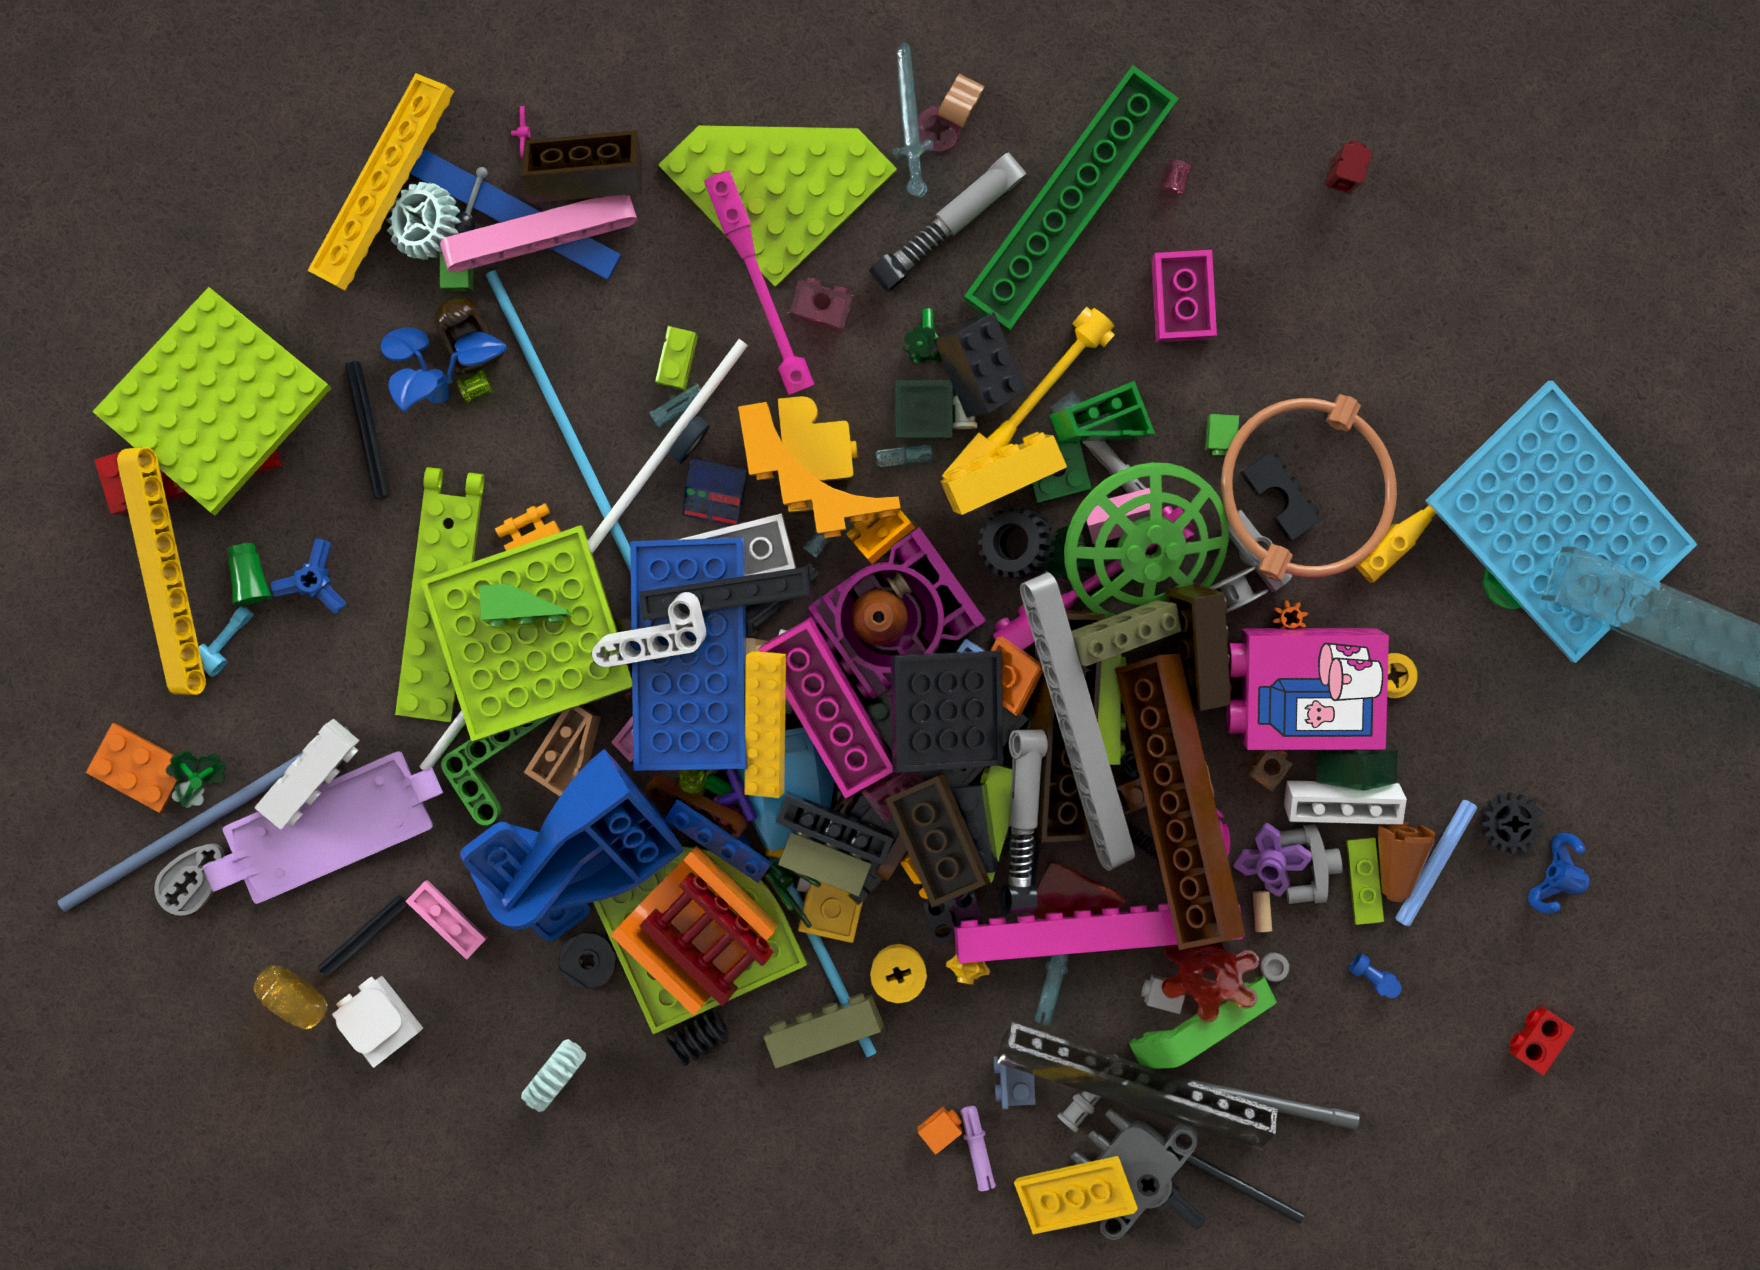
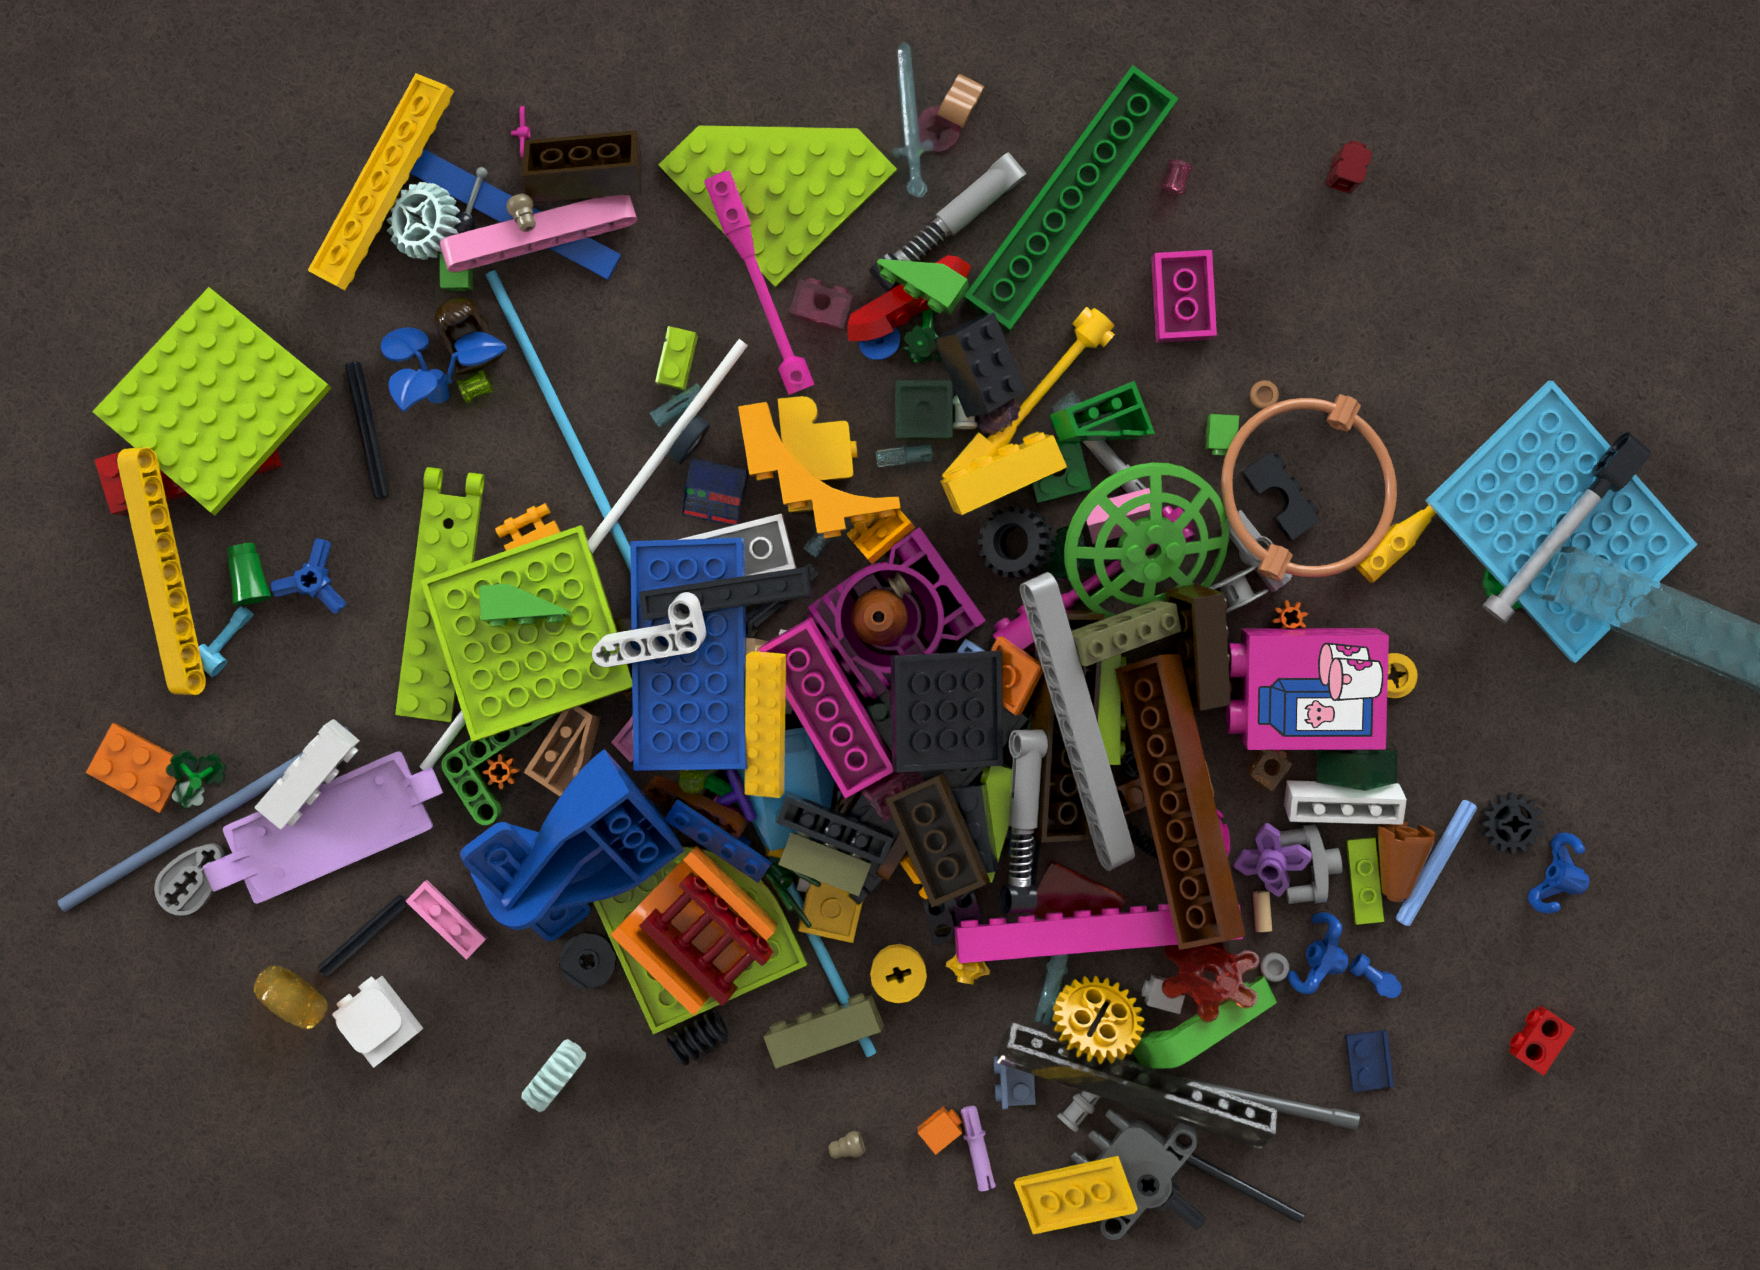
(505, 765): none -> orange gear
(521, 208): none -> dark tan piece
(847, 1146): none -> dark tan piece
(881, 347): none -> blue piece
(893, 308): none -> red brick
(931, 281): none -> bright green slope
(999, 418): none -> gear
(1122, 1032): none -> yellow gear
(1263, 394): none -> medium nougat tile
(1322, 956): none -> blue piece
(1369, 1060): none -> dark blue plate
(1611, 473): none -> piece

